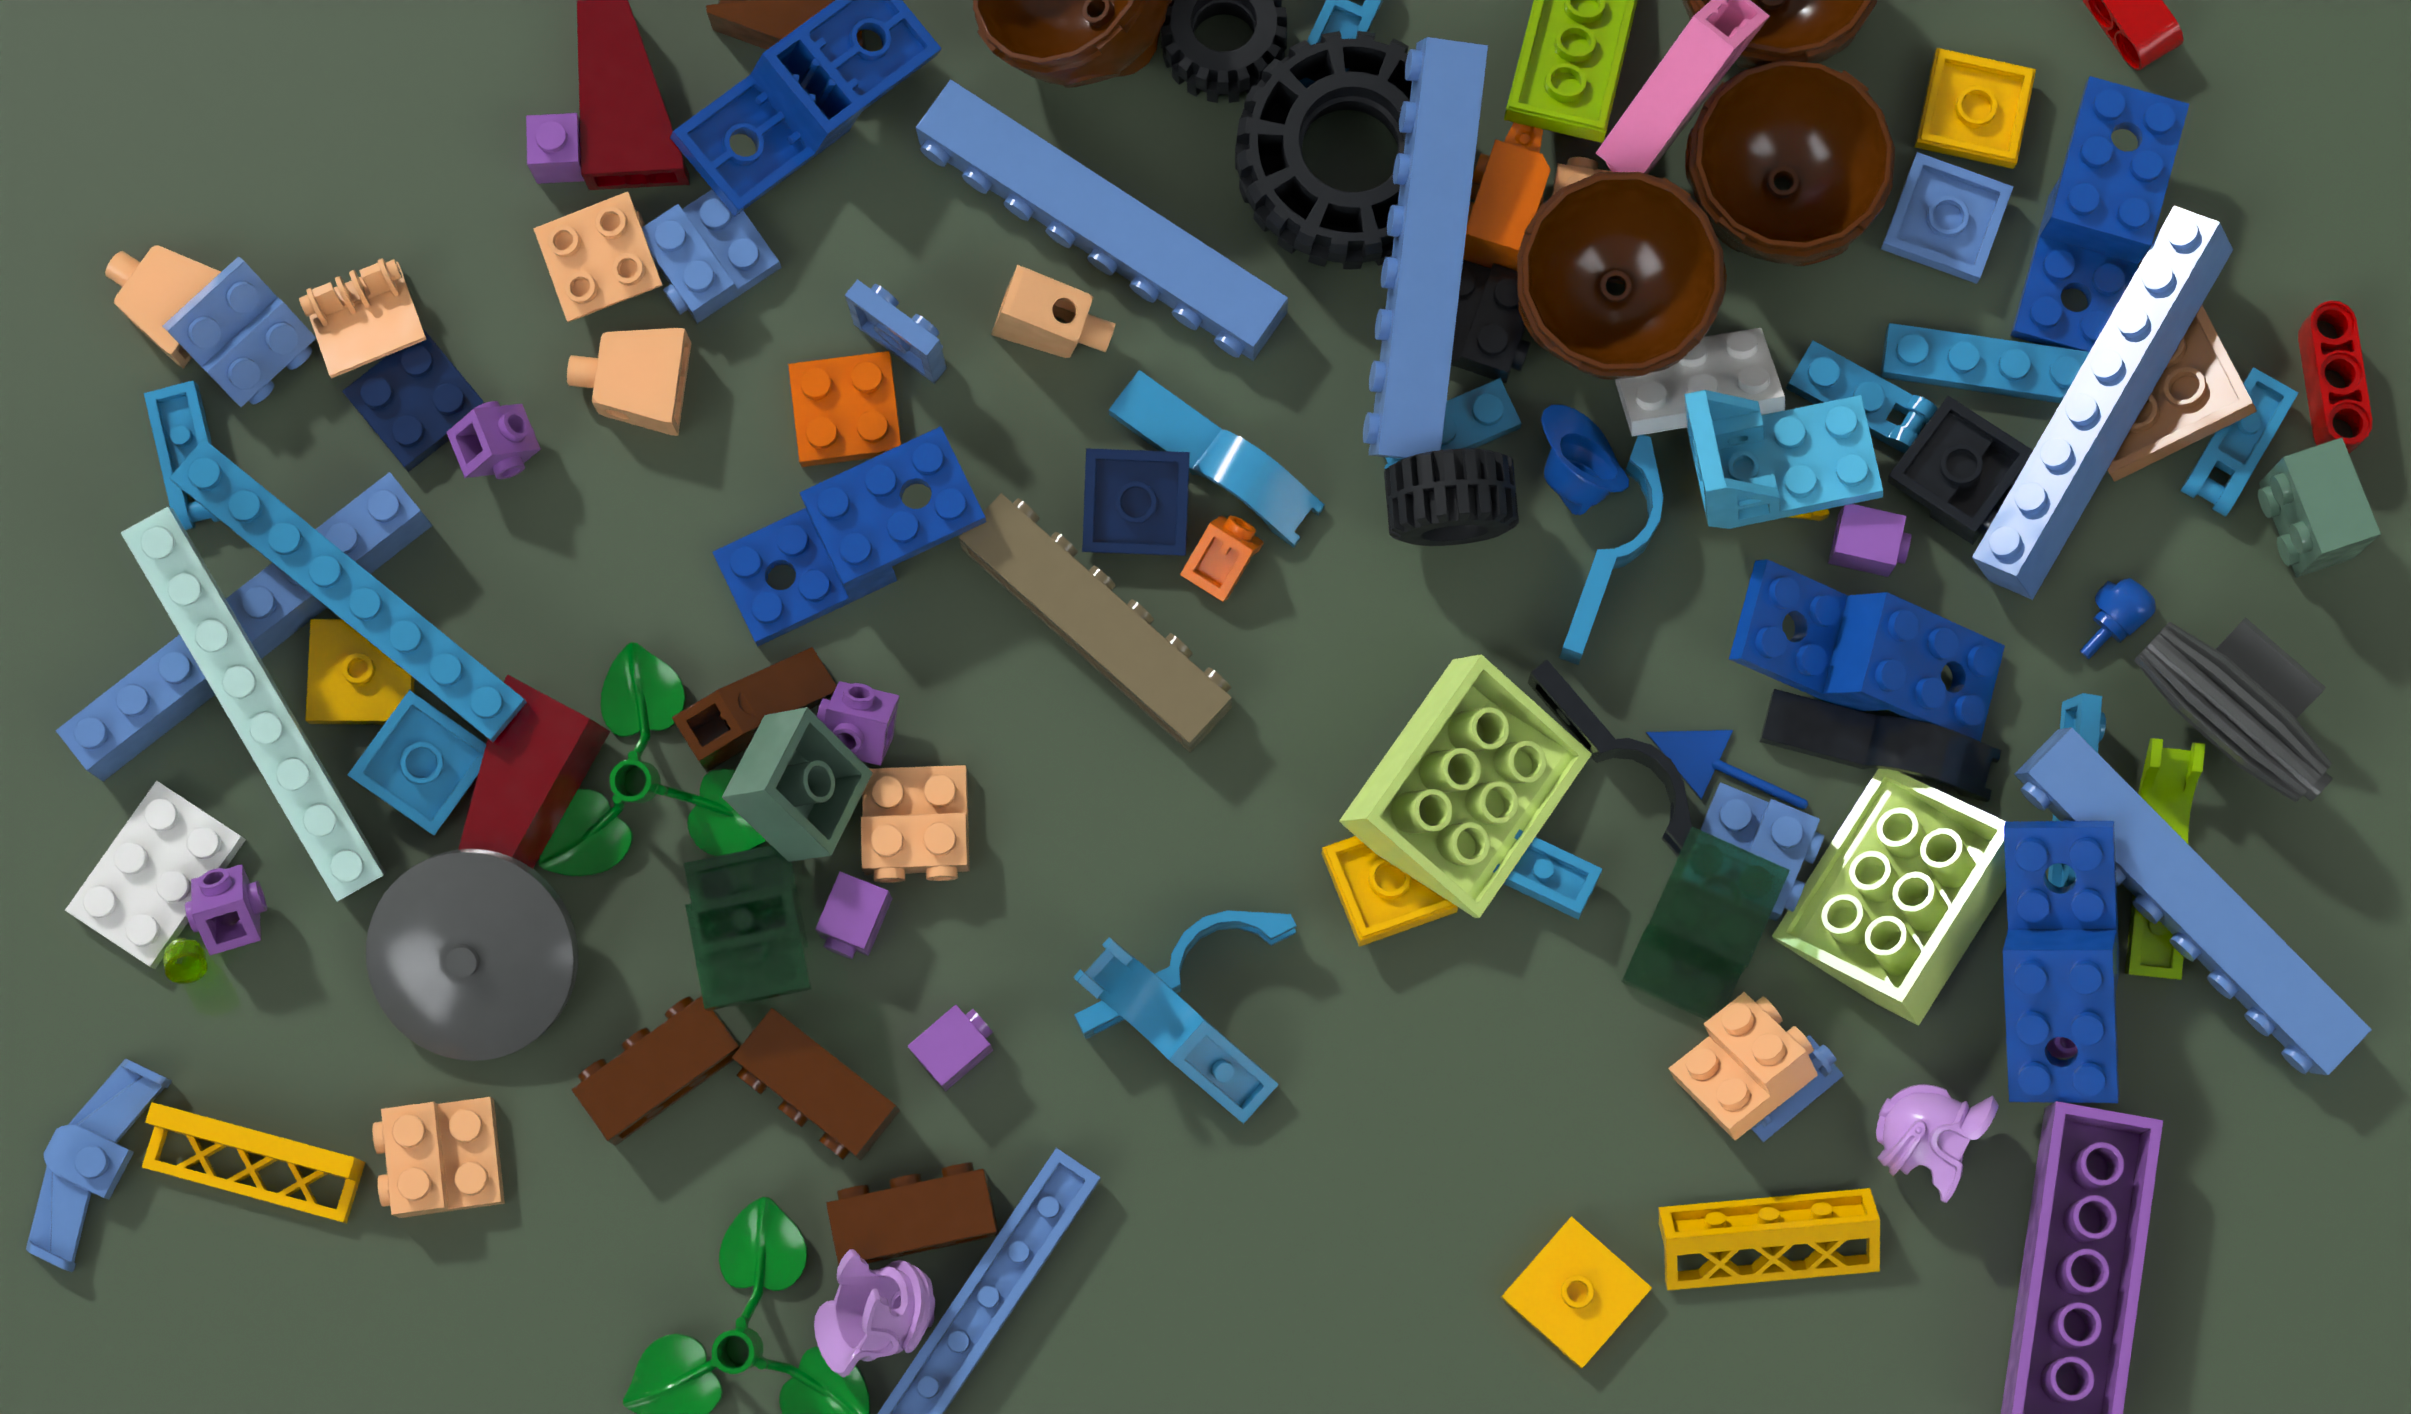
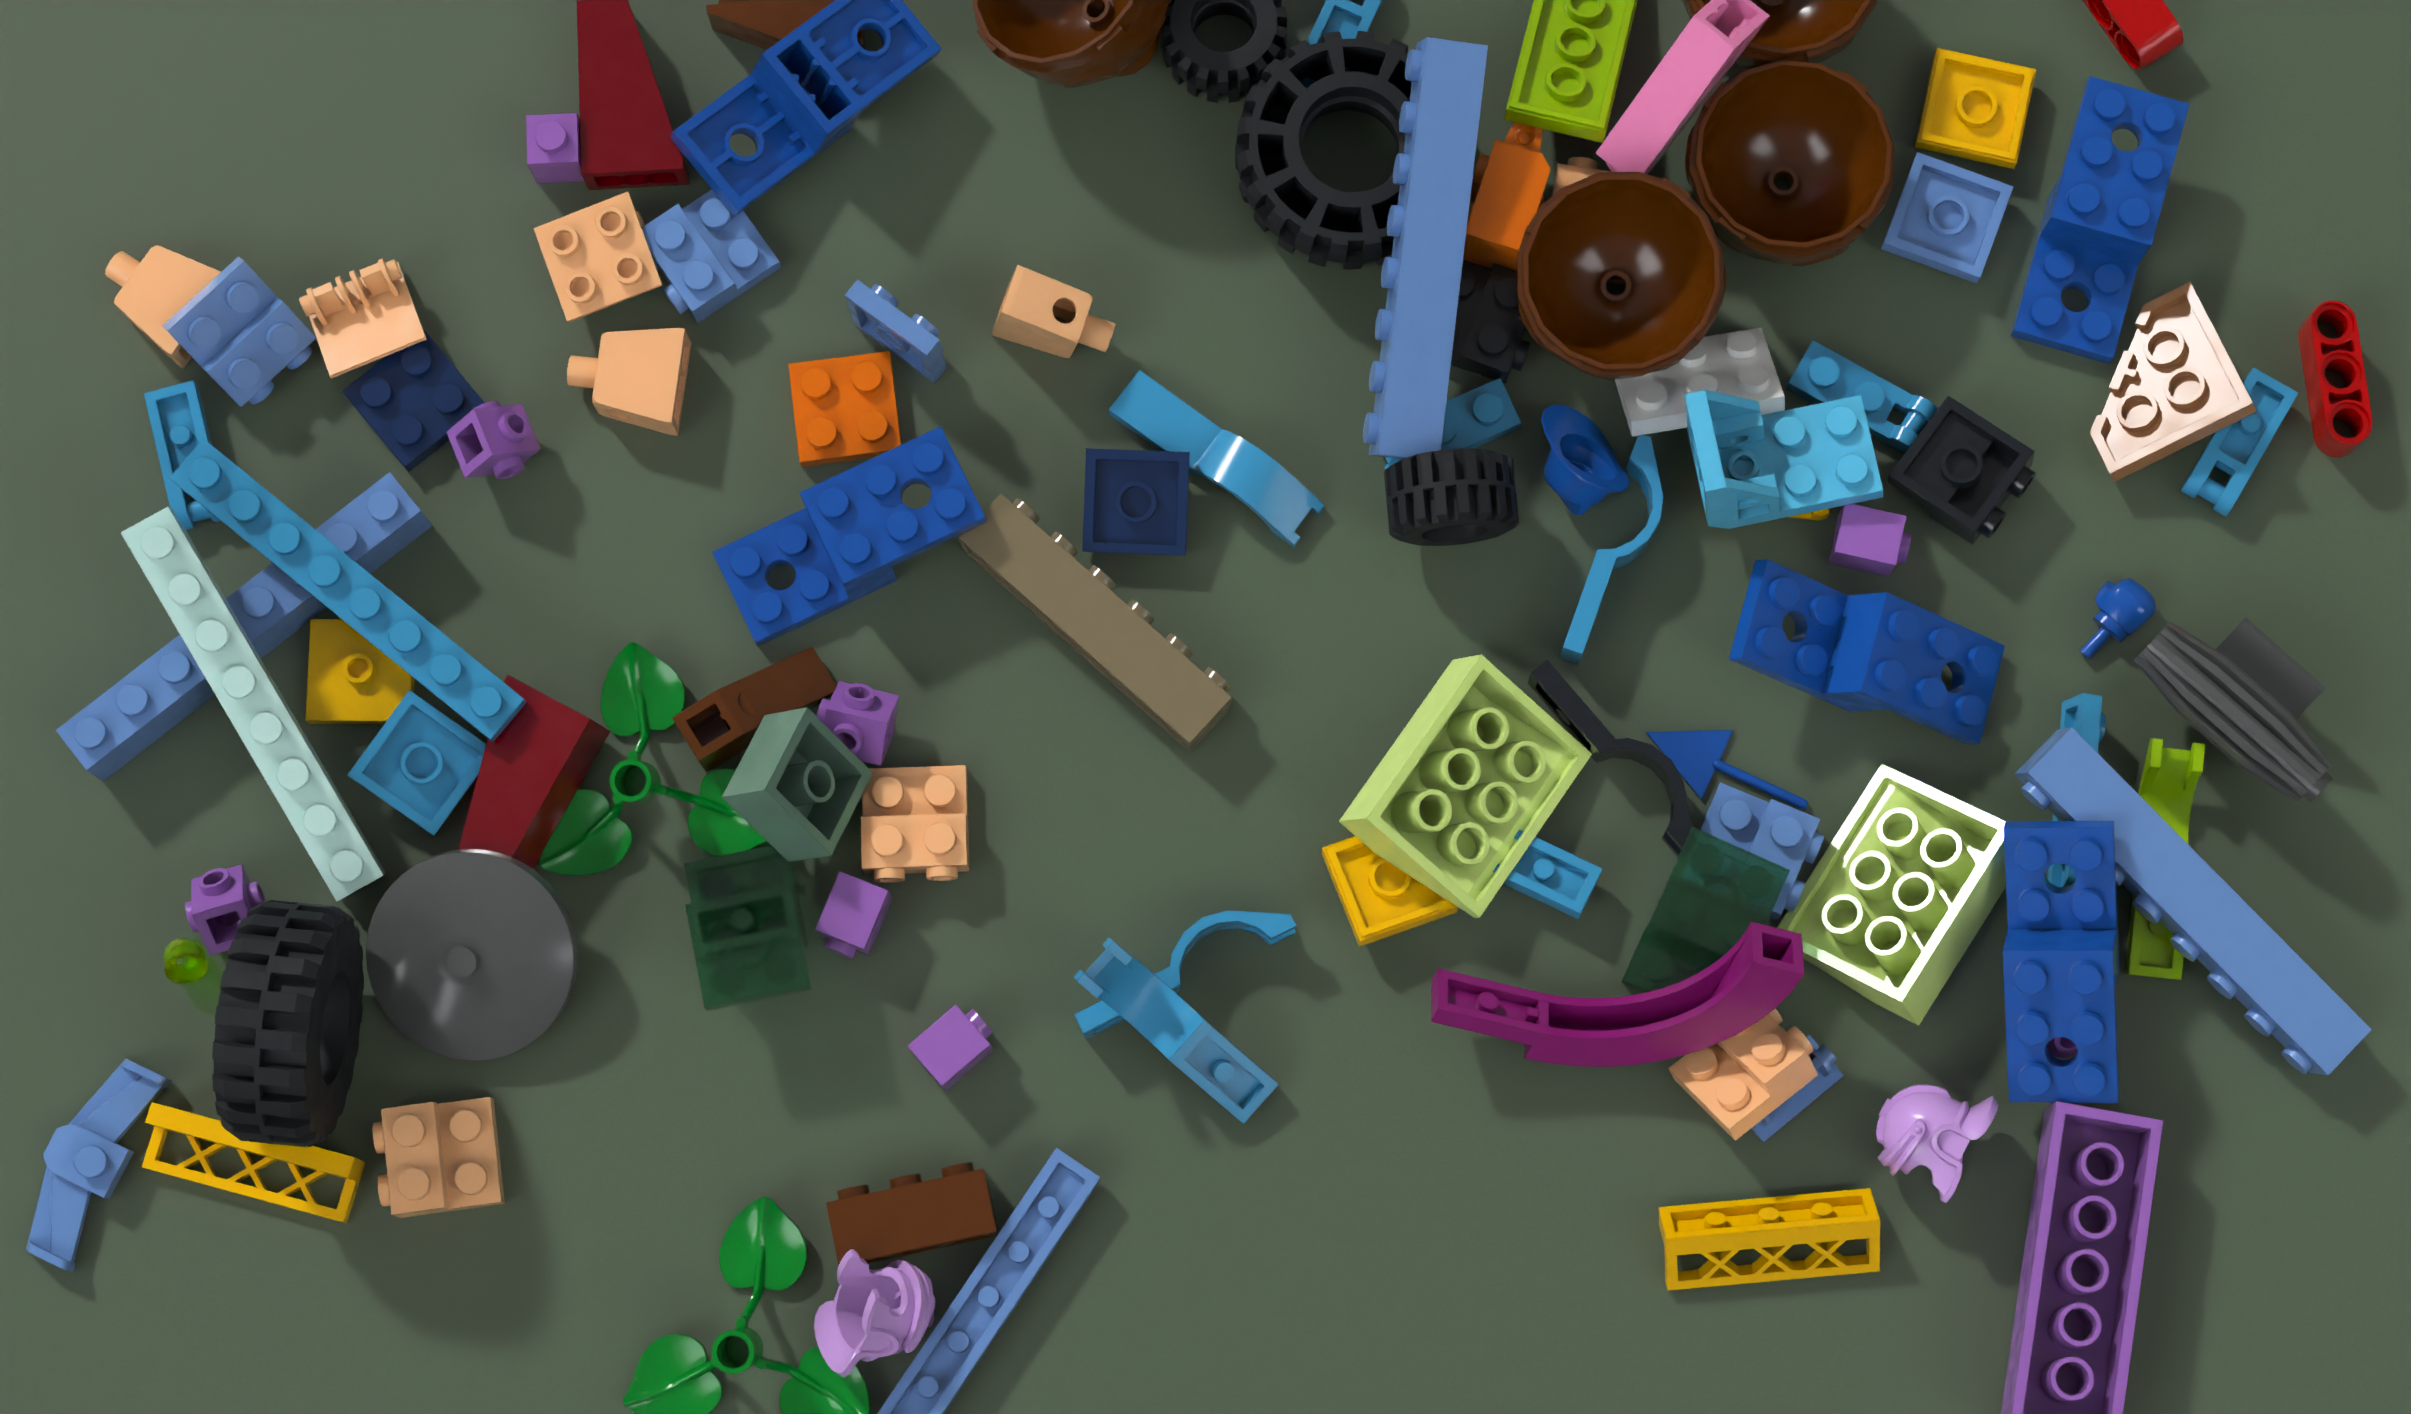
(147, 873): white plate -> none
(288, 1023): none -> black tyre
(655, 1069): reddish brown brick -> none
(814, 1086): reddish brown brick -> none
(1101, 221): medium blue brick -> none
(1222, 556): orange bracket -> none
(1576, 1292): yellow plate -> none
(1633, 1027): none -> magenta arch
(1879, 742): black piece -> none
(1979, 363): dark azure plate -> none
(2103, 402): brick -> none
(2318, 508): sand green brick -> none

